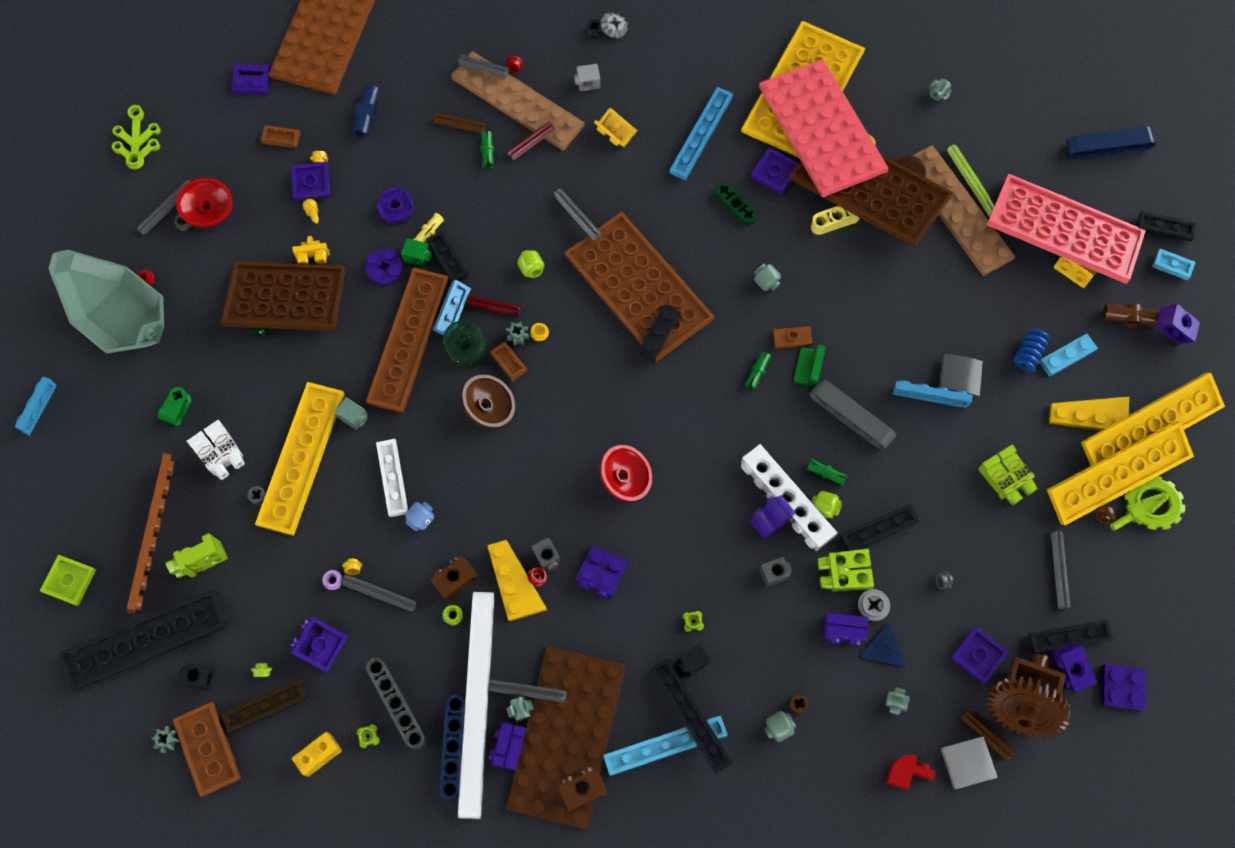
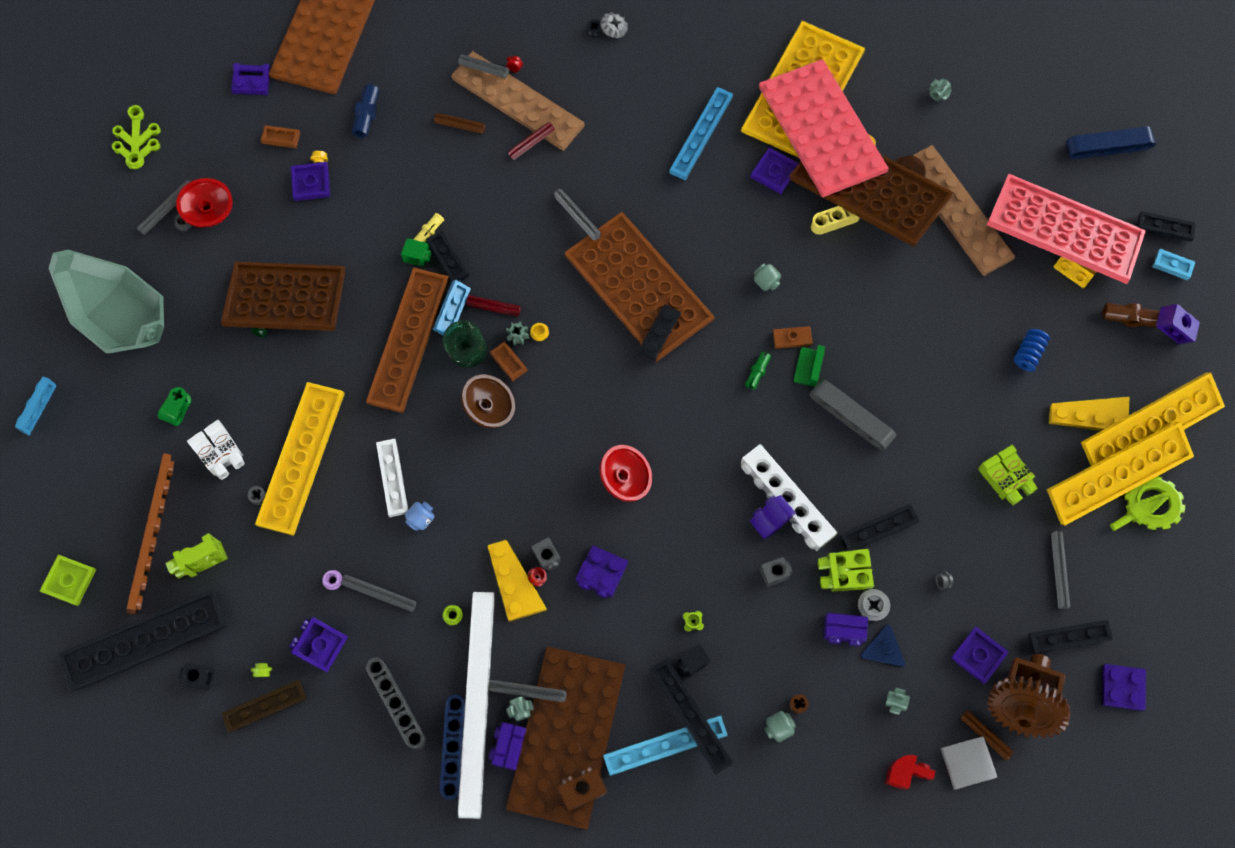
(149, 276): red plate -> none
(159, 739): sand green gear -> none
(206, 749): dark orange plate -> none
(311, 209): yellow bar -> none
(311, 249): yellow hips -> none
(317, 754): yellow brick -> none
(351, 413): sand green brick -> none
(352, 567): yellow plate -> none
(363, 732): lime plate -> none
(381, 257): dark purple plate -> none
(399, 214): dark purple plate -> none
(449, 589): reddish brown brick -> none
(487, 149): green pin -> none
(530, 263): lime head -> none
(587, 77): light grey brick -> none
(616, 128): yellow bracket -> none
(737, 212): dark green beam -> none
(827, 472): green pin -> none
(827, 504): lime head -> none
(938, 395): dark azure plate -> none
(961, 374): dark grey slope -> none
(971, 179): lime axle -> none
(1068, 355): medium azure plate -> none
(1082, 675): dark purple brick -> none
(1105, 514): reddish brown plate -> none

